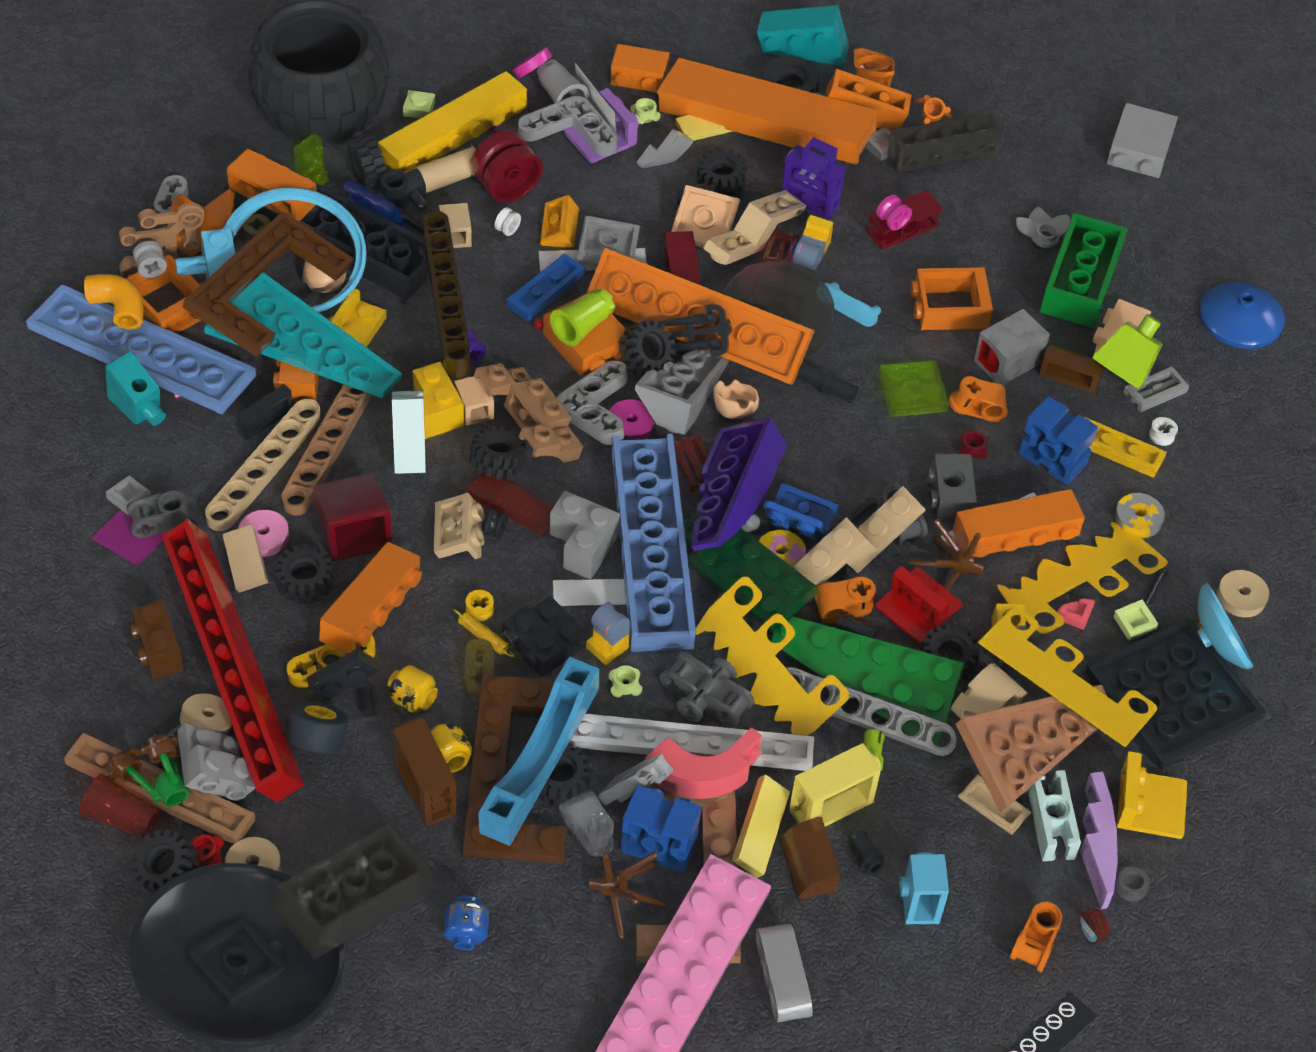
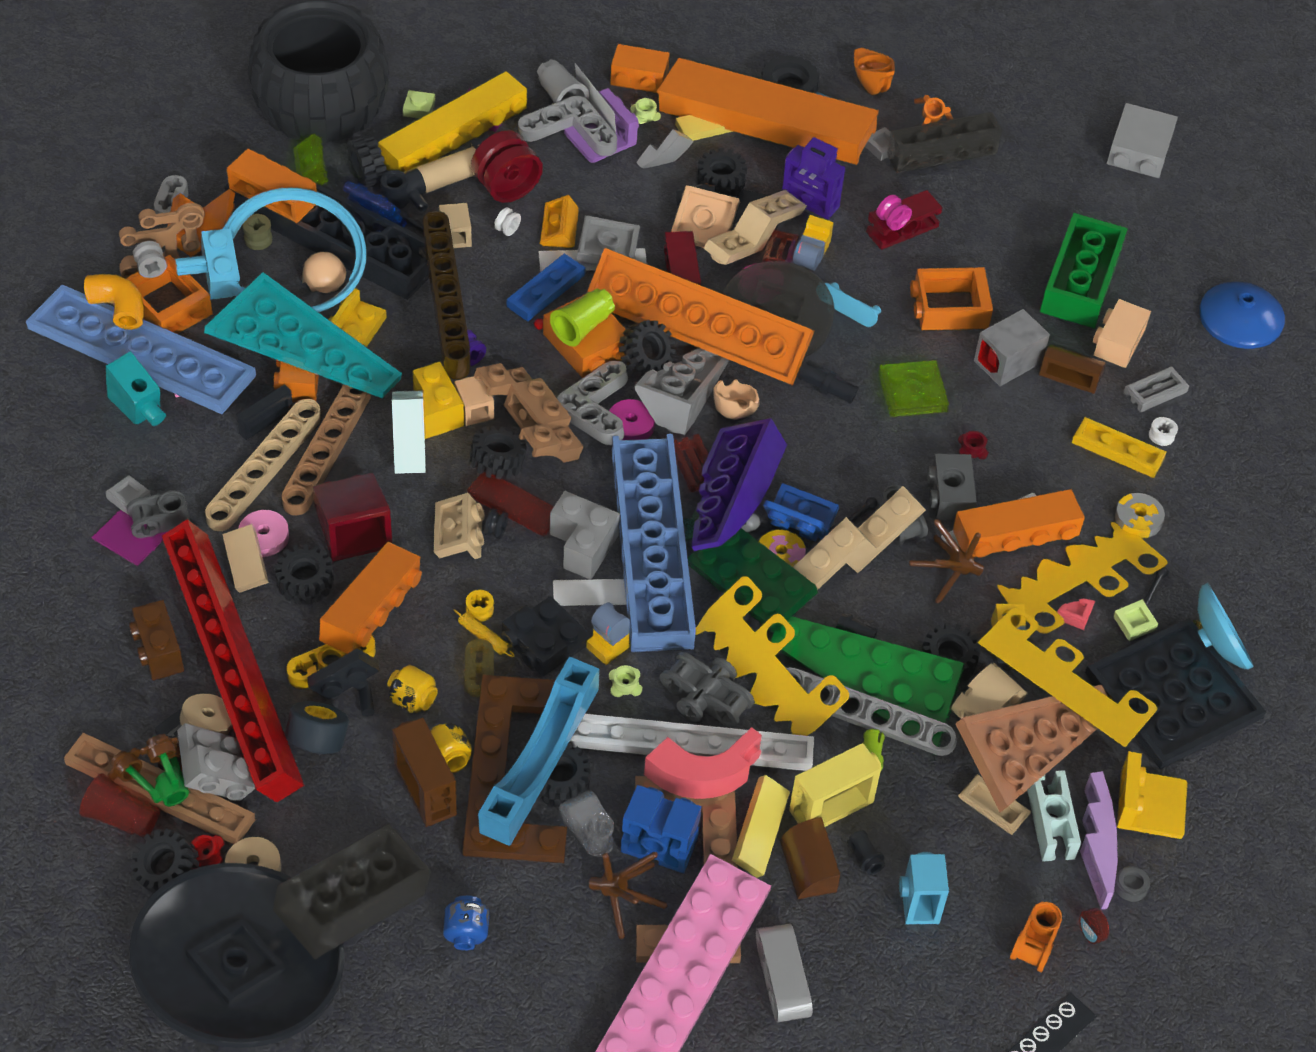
(213, 297): reddish brown plate -> none
(531, 62): dark pink piece -> none
(642, 774): light grey hinge -> none
(723, 329): black piece -> none
(806, 32): teal wedge -> none
(842, 598): orange piece -> none
(890, 102): orange brick -> none
(917, 603): red bracket -> none
(982, 399): orange piece -> none
(1042, 228): light grey plate -> none
(1058, 440): blue brick -> none
(1132, 351): lime torso -> none
(1248, 583): tan piece -> none

